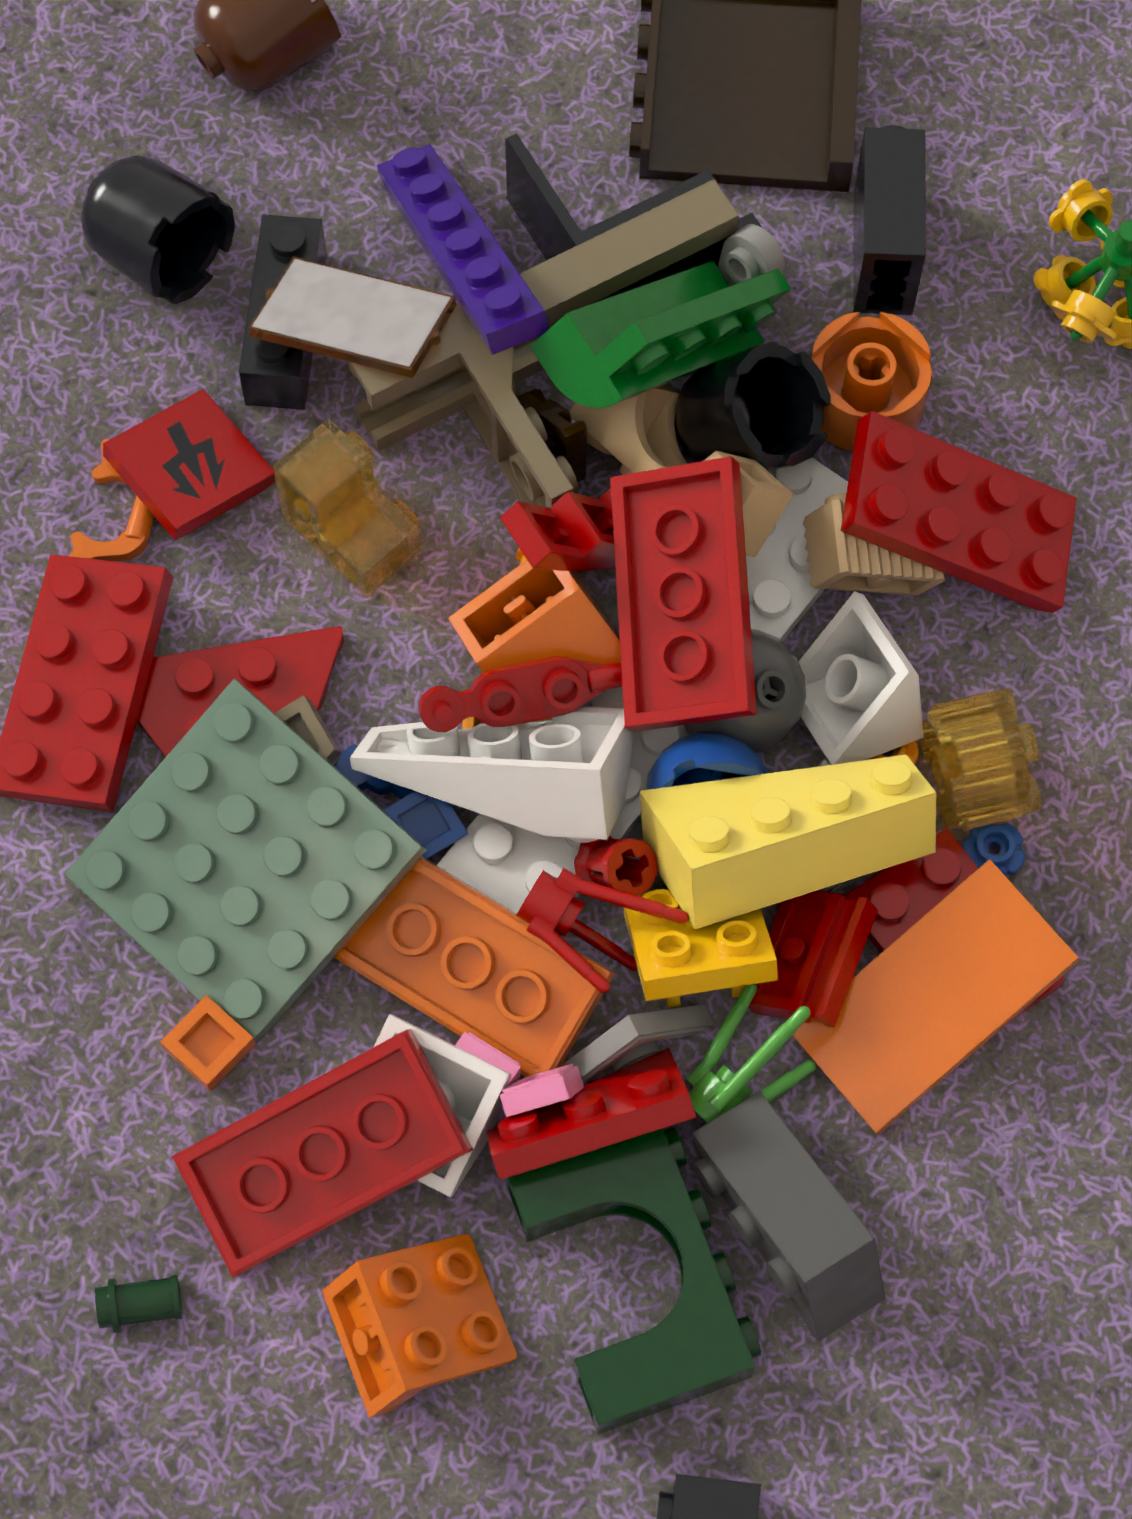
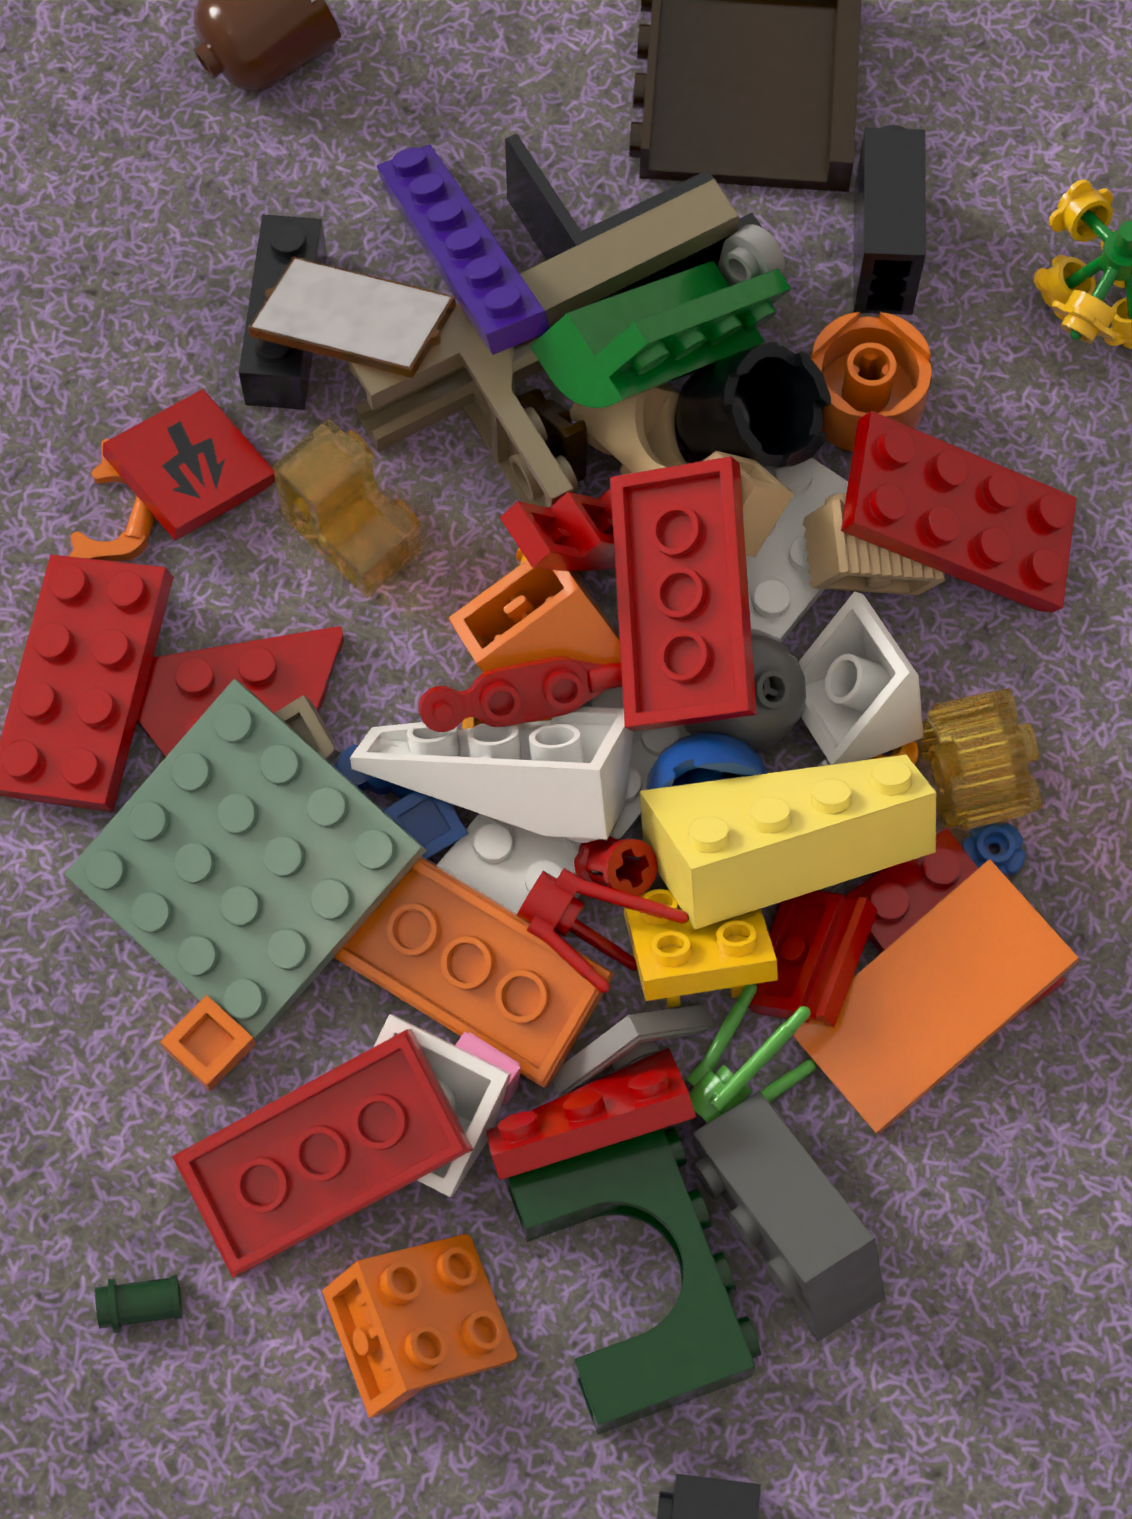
(156, 226): black cylinder -> none
(541, 1089): bright pink tile -> none

